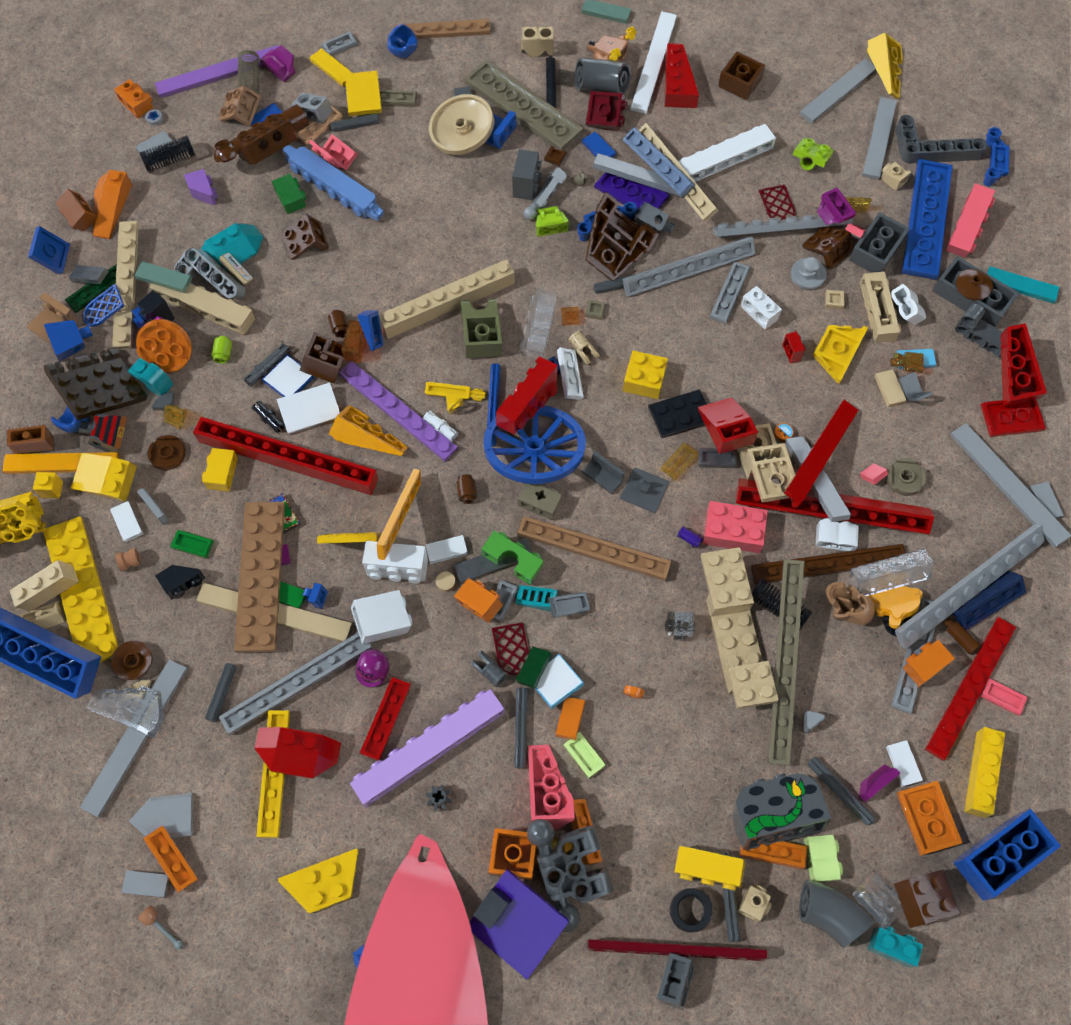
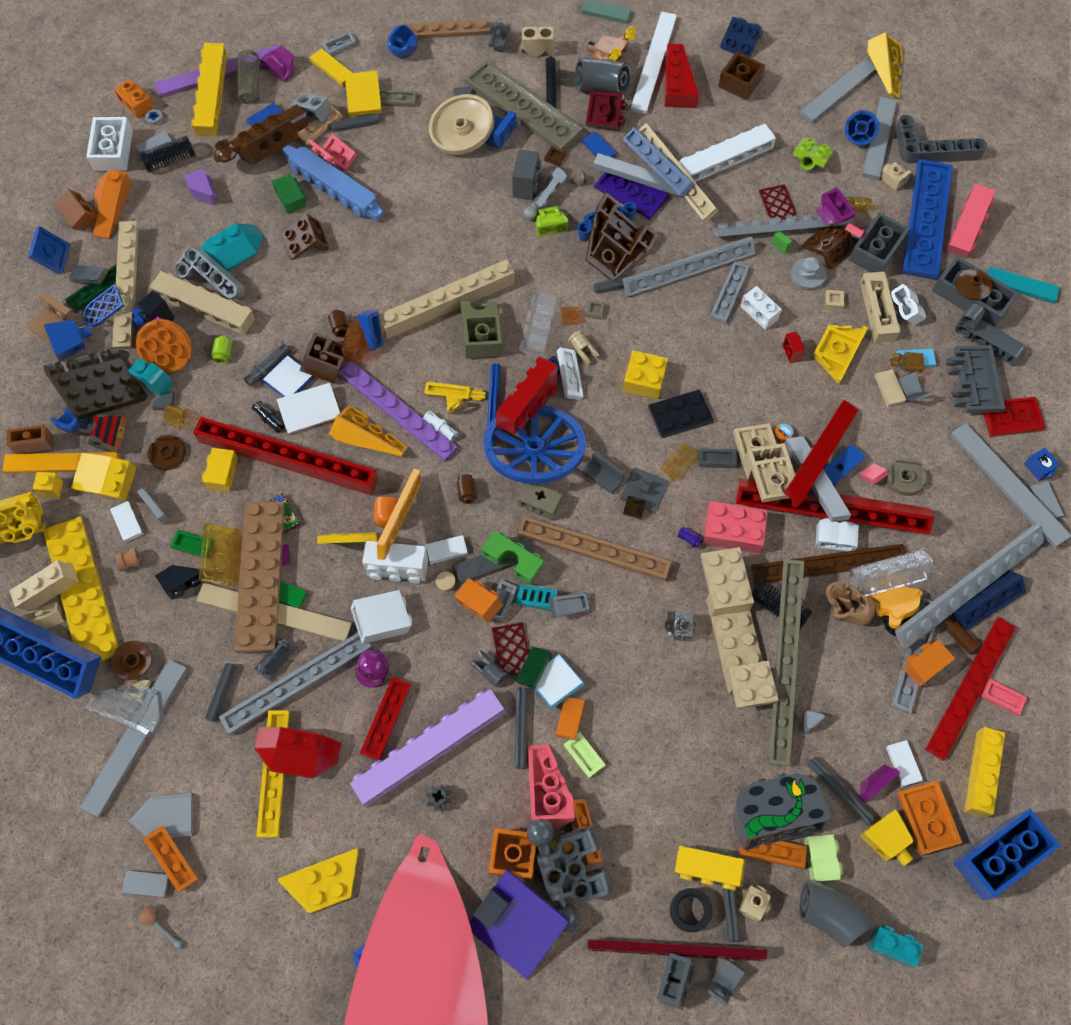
(109, 143): none -> white brick
(163, 277): sand green tile -> none
(209, 89): none -> yellow brick
(221, 554): none -> clear yellow tile
(235, 269): slope -> none
(240, 105): medium nougat bracket -> none
(274, 660): none -> dark grey hinge
(316, 595): blue tile -> none
(383, 509): none -> orange helmet
(499, 36): none -> dark grey hips
(634, 507): none -> dark brown tile
(634, 691): orange tile -> none
(647, 214): dark grey torso -> none
(725, 981): none -> dark grey bracket
(728, 425): red slope -> none
(741, 36): none -> dark blue bracket
(781, 242): none -> bright green tile
(846, 462): none -> blue tile
(861, 127): none -> blue cylinder
(878, 899): clear plate -> none
(889, 838): none -> yellow torso
(926, 898): reddish brown brick -> none
(977, 379): none -> dark grey hinge
(998, 157): blue plate -> none
(1020, 368): red wedge -> none
(1042, 464): none -> blue brick

